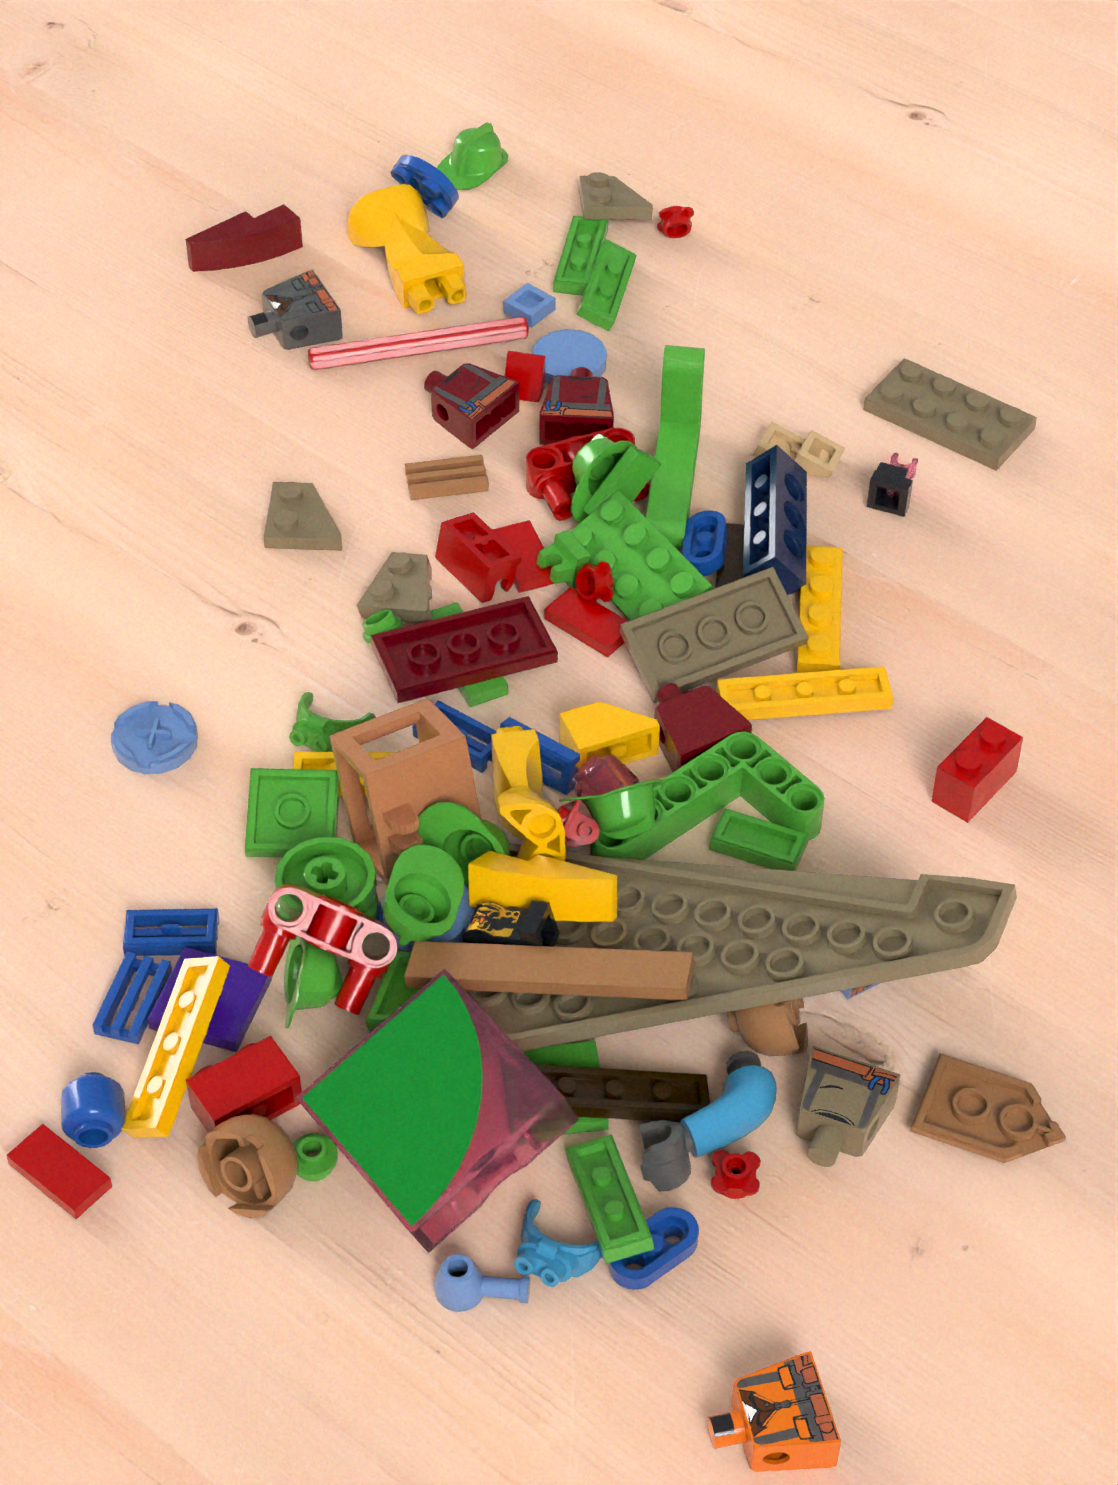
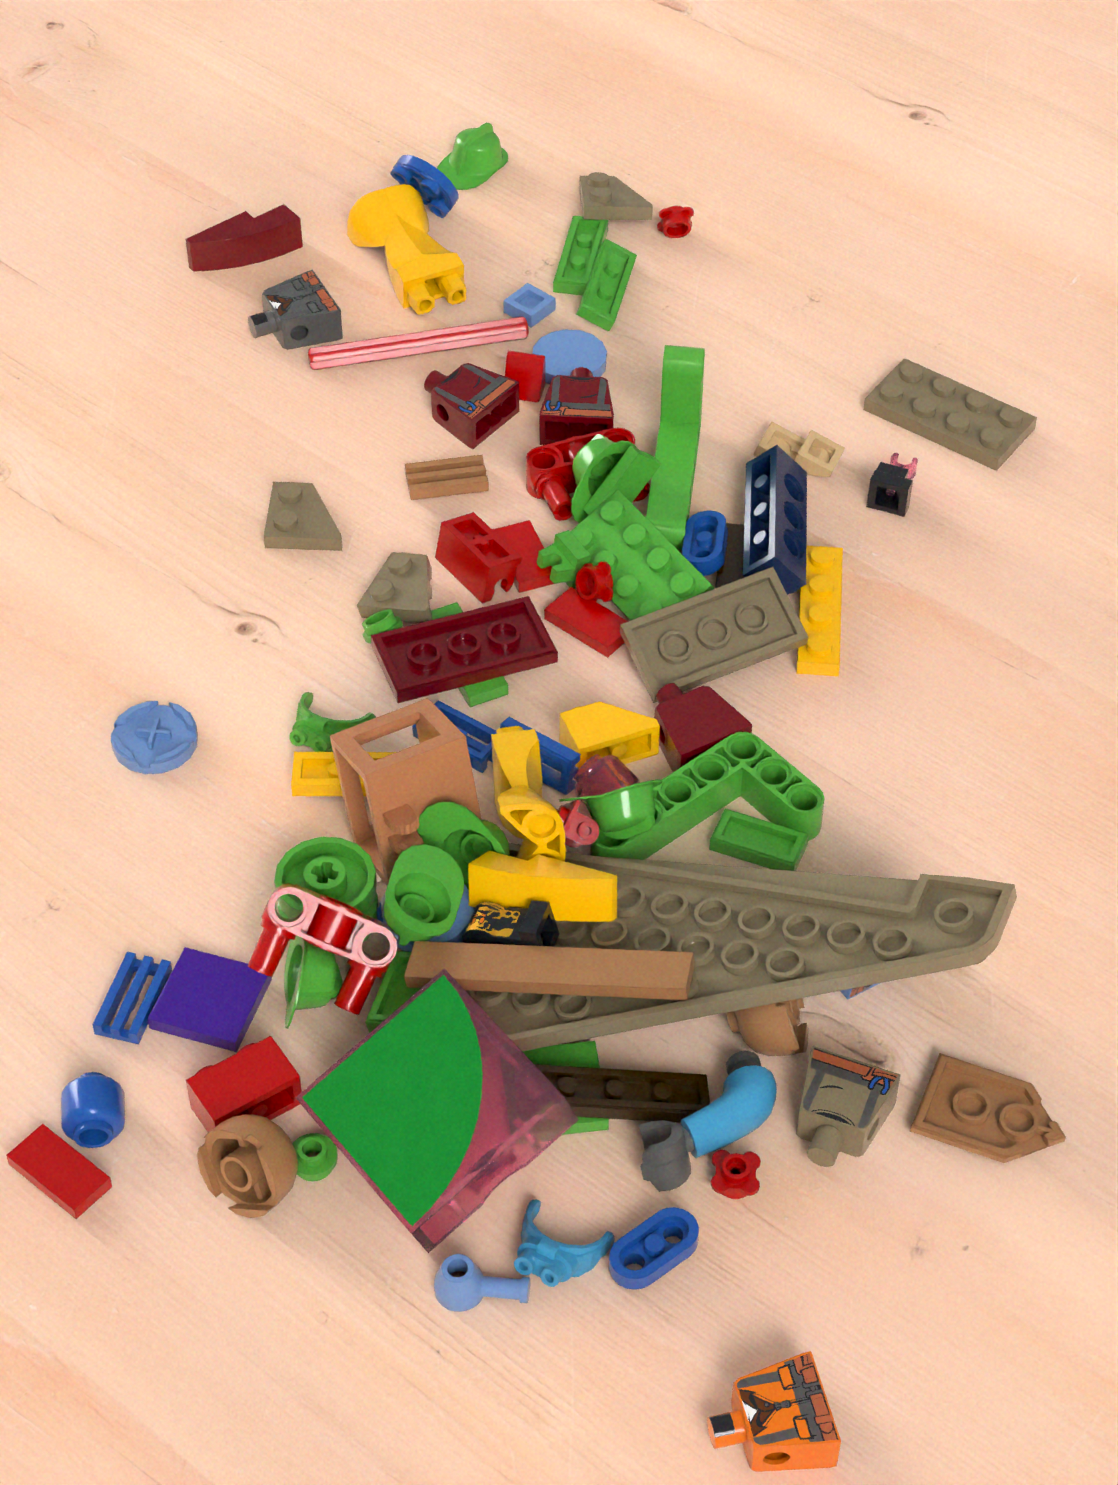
(170, 938): blue tile -> none
(176, 1047): yellow plate -> none
(289, 809): bright green tile -> none
(609, 1199): bright green tile -> none
(808, 693): yellow plate -> none
(977, 769): red brick -> none

